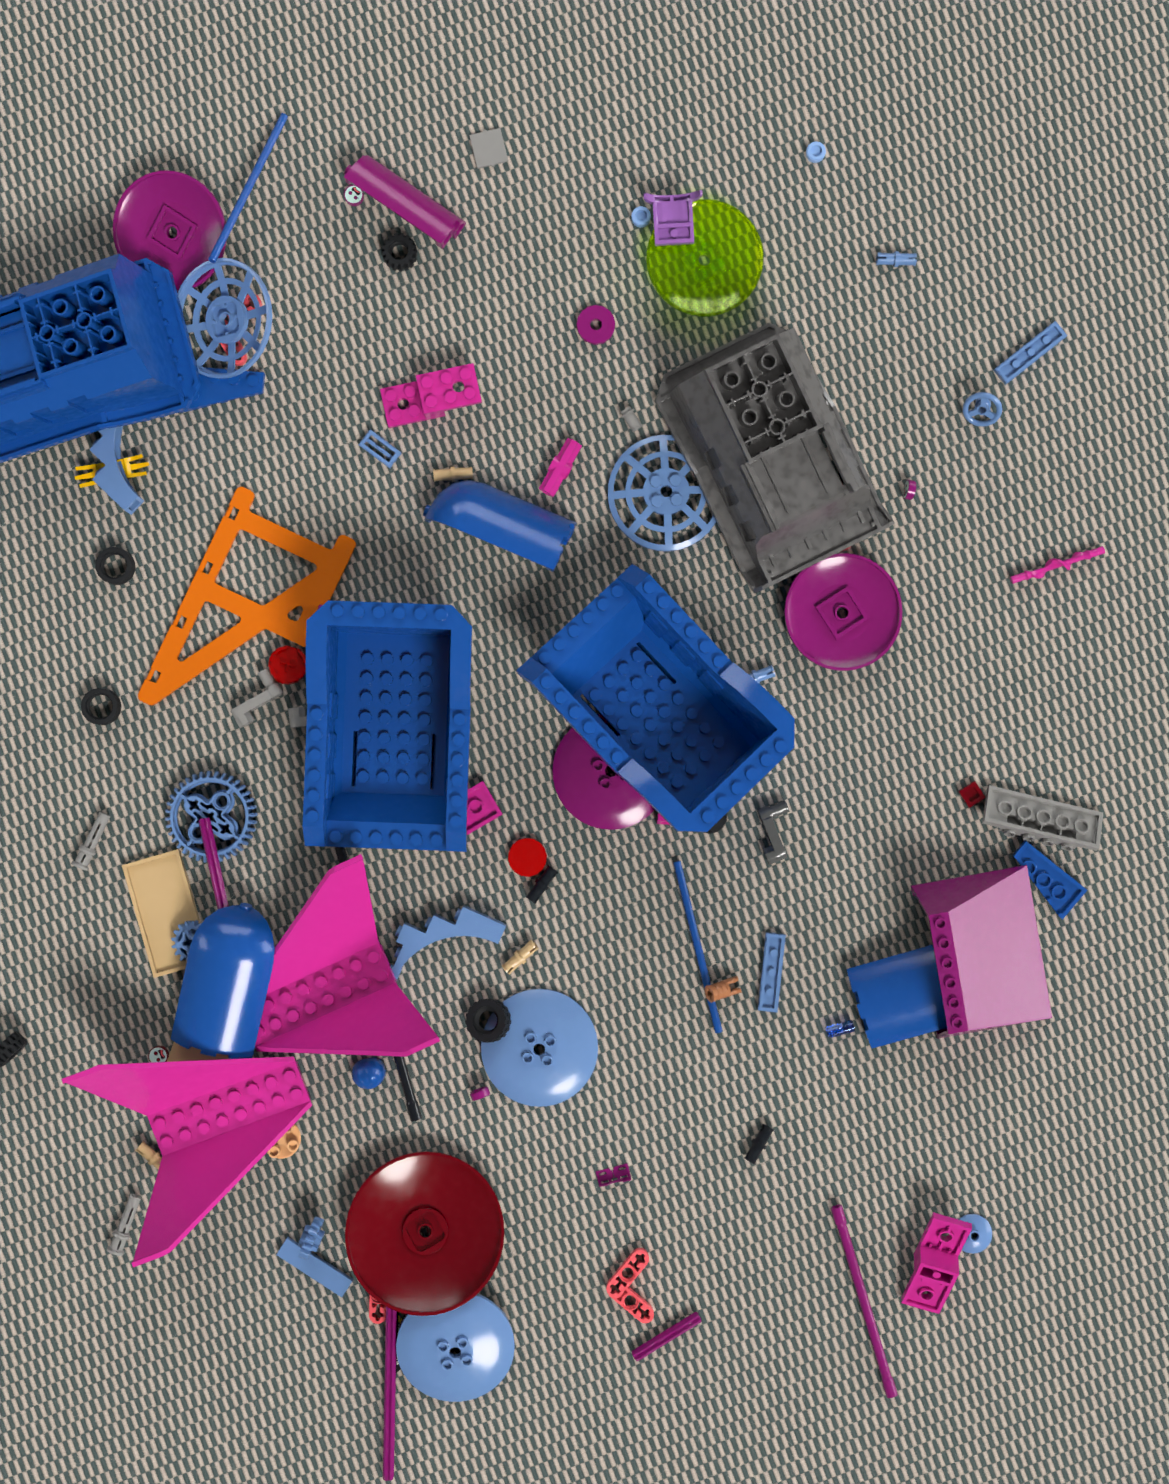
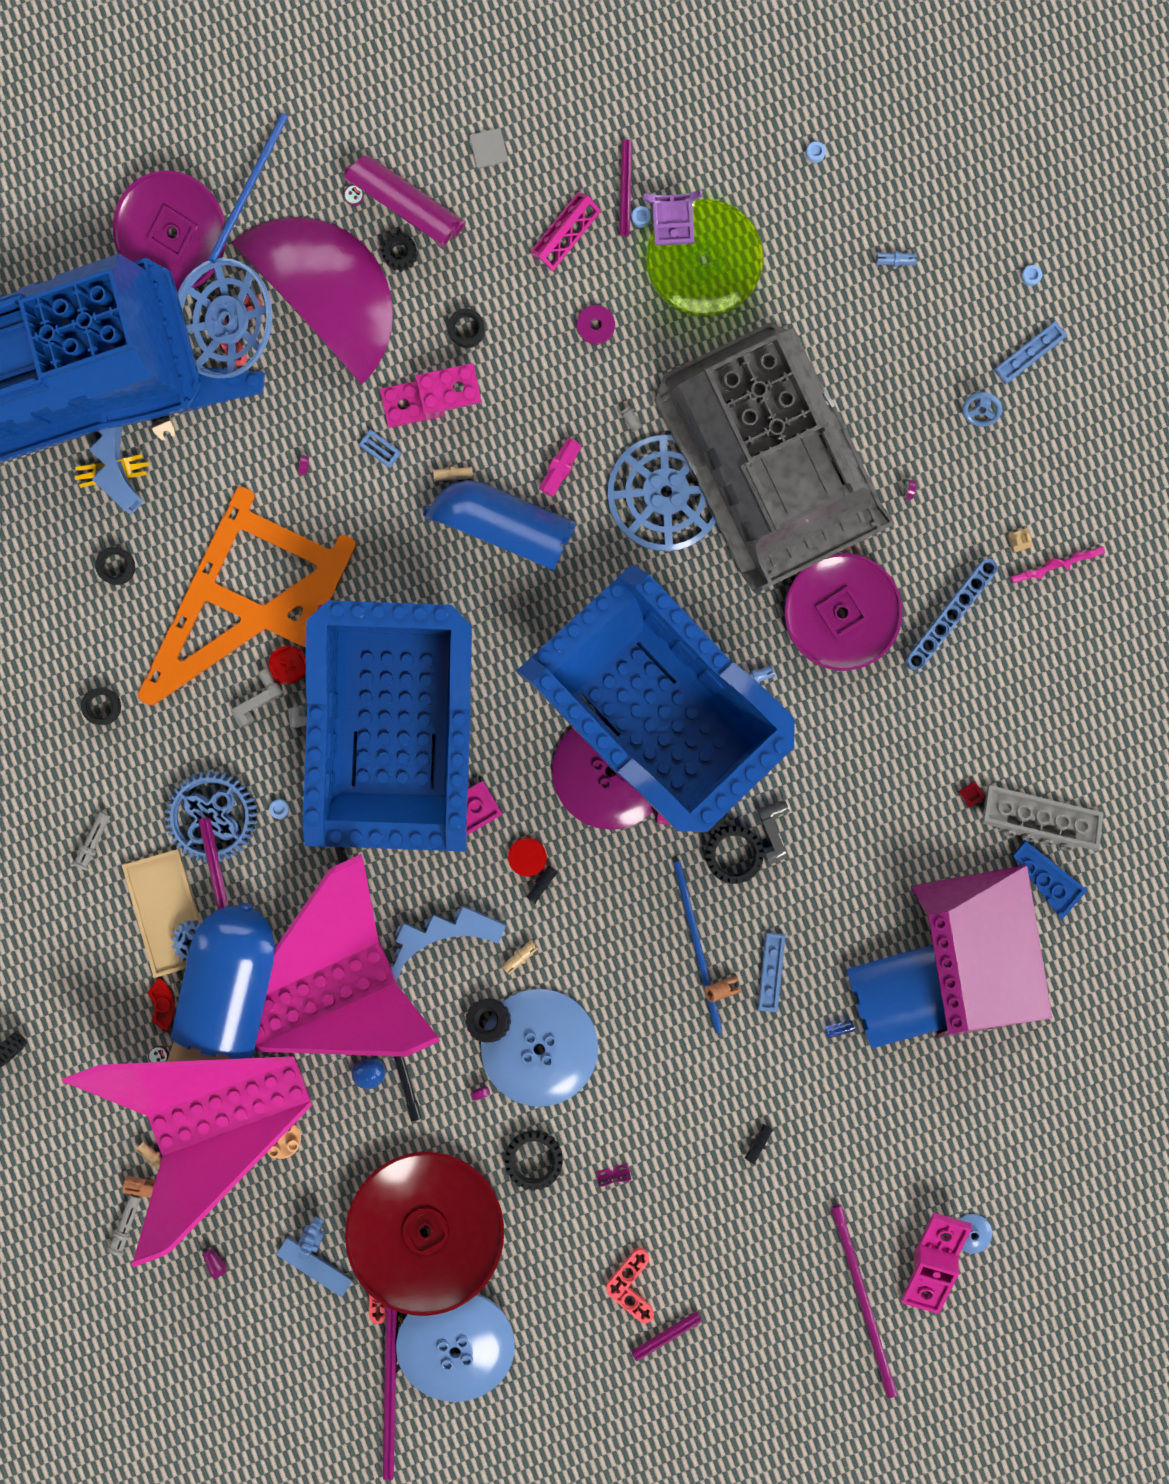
(138, 1186): none -> nougat hinge
(162, 425): none -> tan tile
(163, 1004): none -> red tile
(214, 1264): none -> magenta cone
(279, 808): none -> light blue tile
(304, 463): none -> magenta tile
(328, 283): none -> magenta brick
(461, 313): none -> black tyre
(528, 1183): none -> black tyre
(561, 226): none -> dark pink fence
(625, 188): none -> magenta axle
(751, 871): none -> black tyre
(959, 610): none -> medium blue beam
(1020, 540): none -> tan tile
(1031, 275): none -> light blue tile

